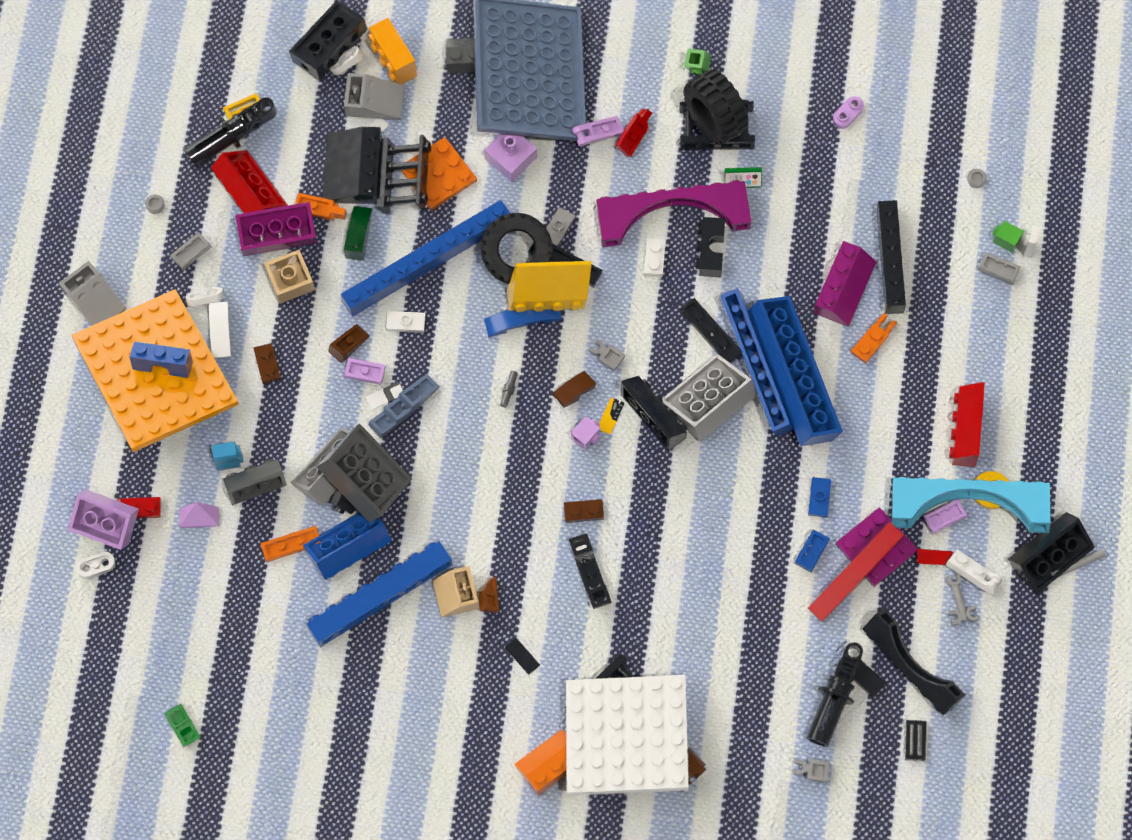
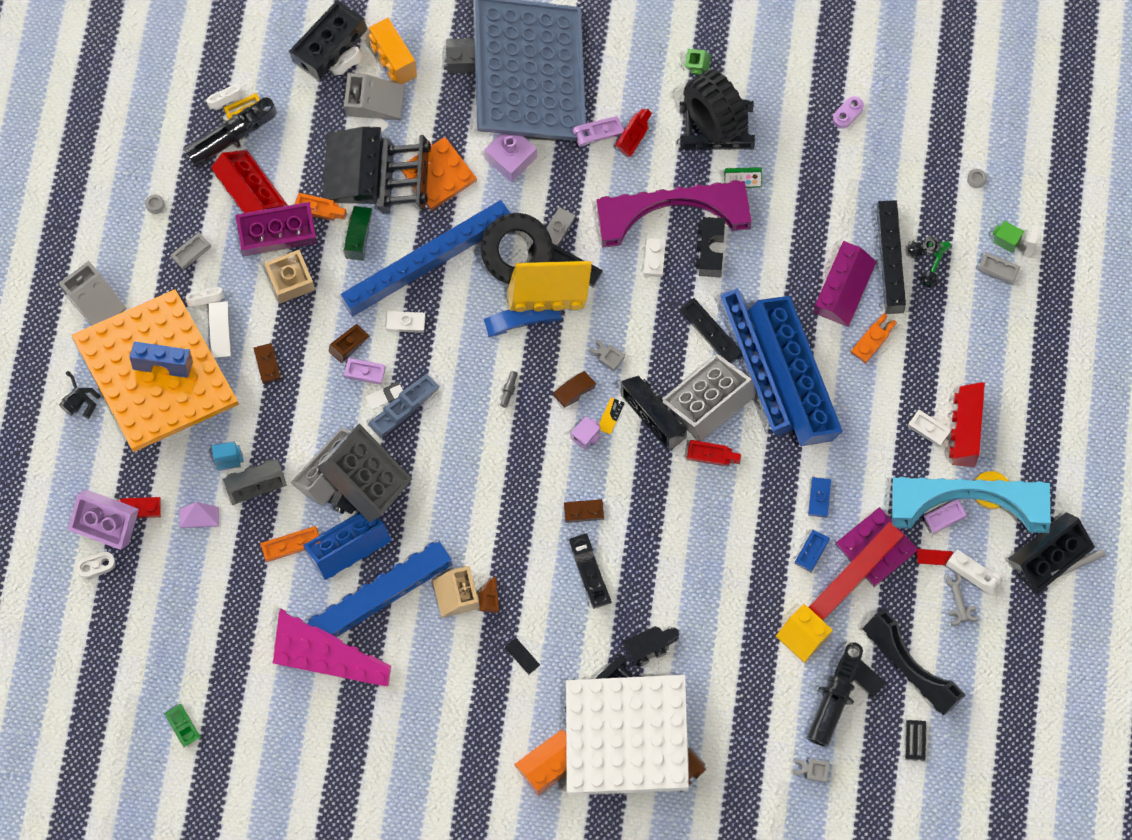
(73, 401): none -> black piece
(224, 97): none -> white plate
(320, 652): none -> dark pink wing
(649, 645): none -> black hinge
(712, 453): none -> red hinge
(804, 633): none -> yellow slope
(929, 428): none -> white plate
(932, 246): none -> black plant

